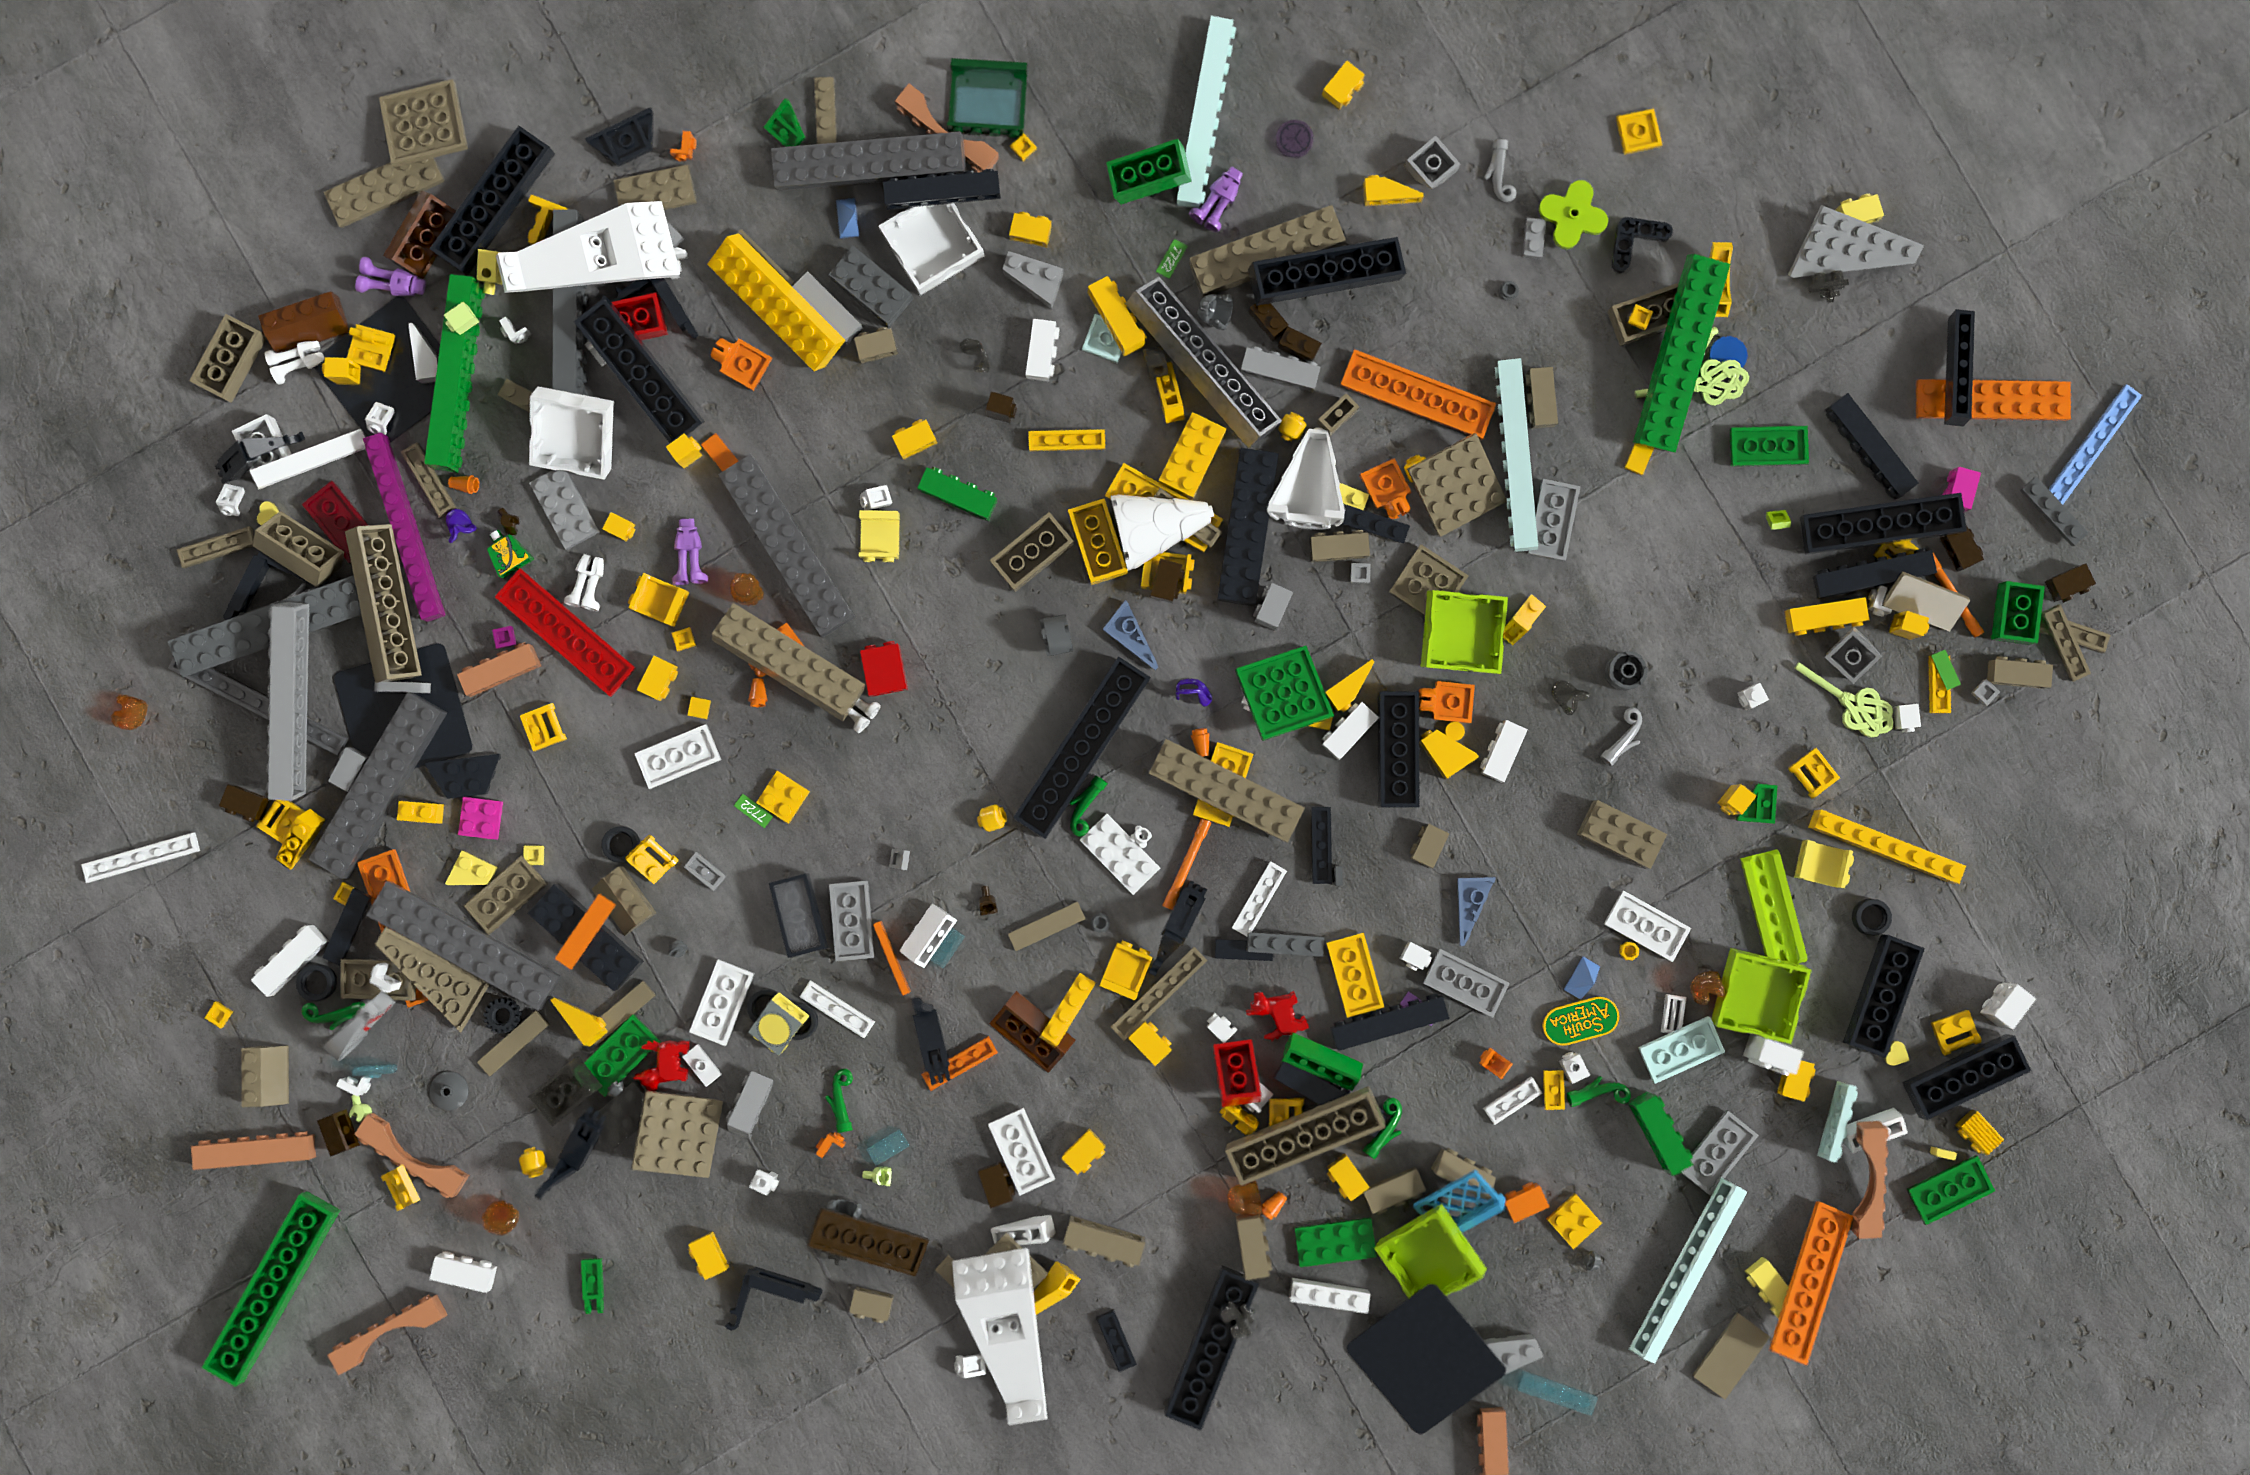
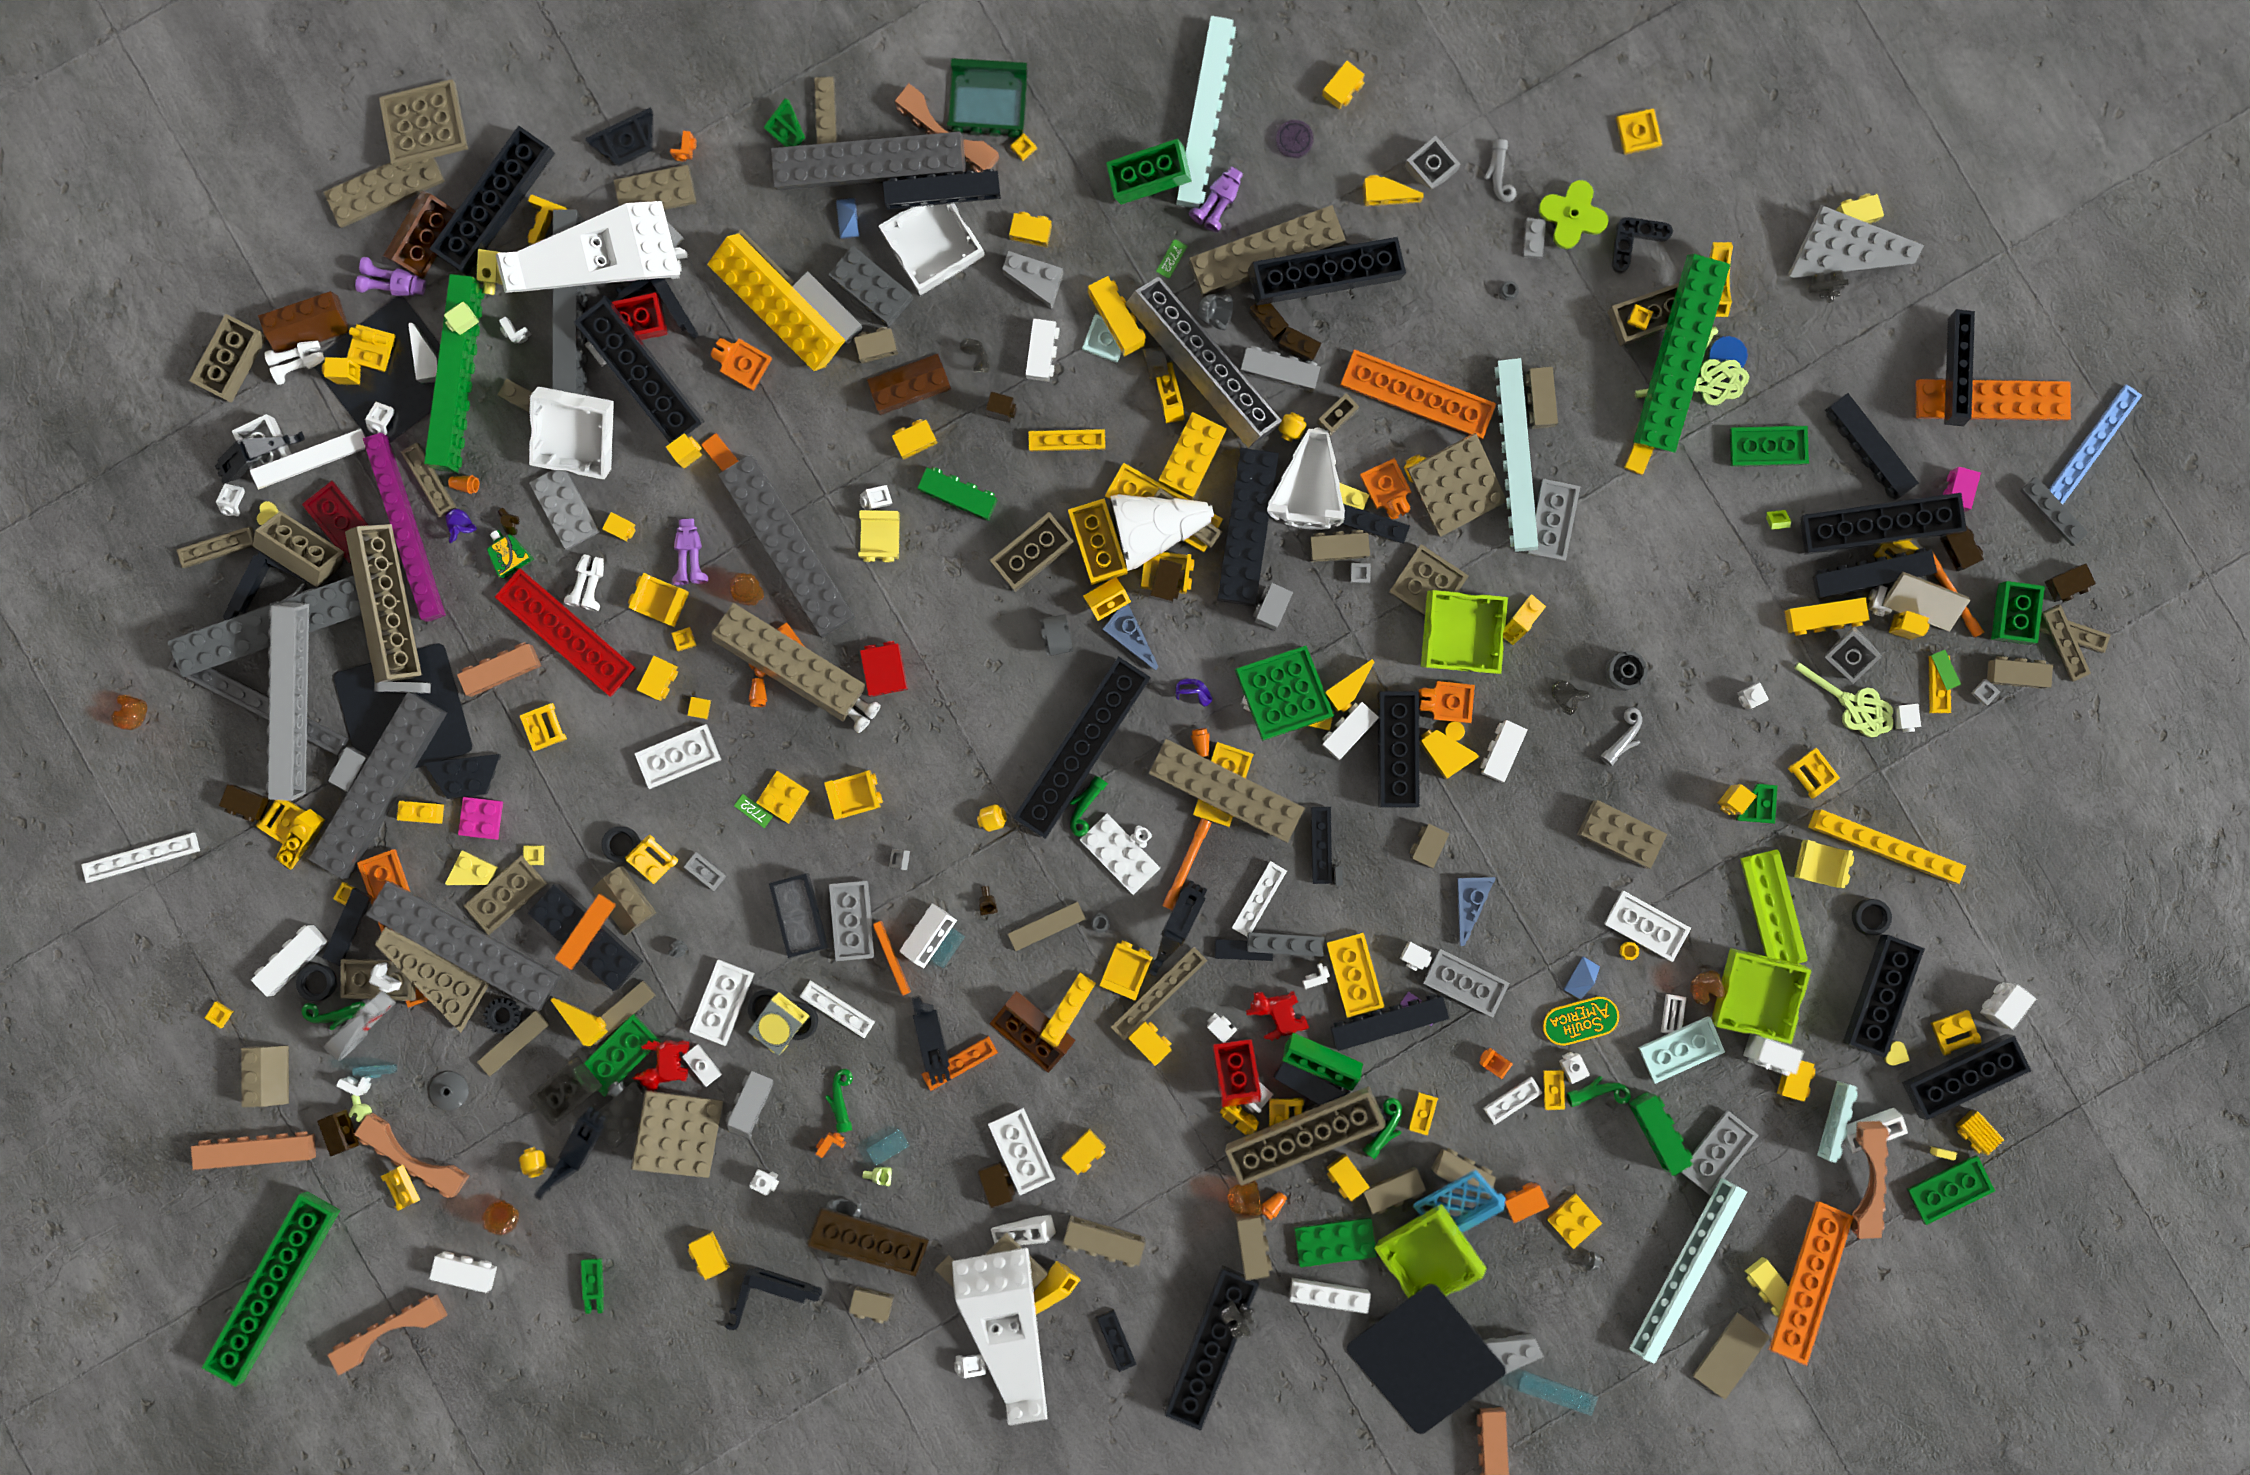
(504, 637): magenta tile -> none
(853, 795): none -> yellow panel
(908, 384): none -> reddish brown slope
(1107, 598): none -> yellow brick
(1314, 980): none -> white bracket
(1423, 1113): none -> yellow plate

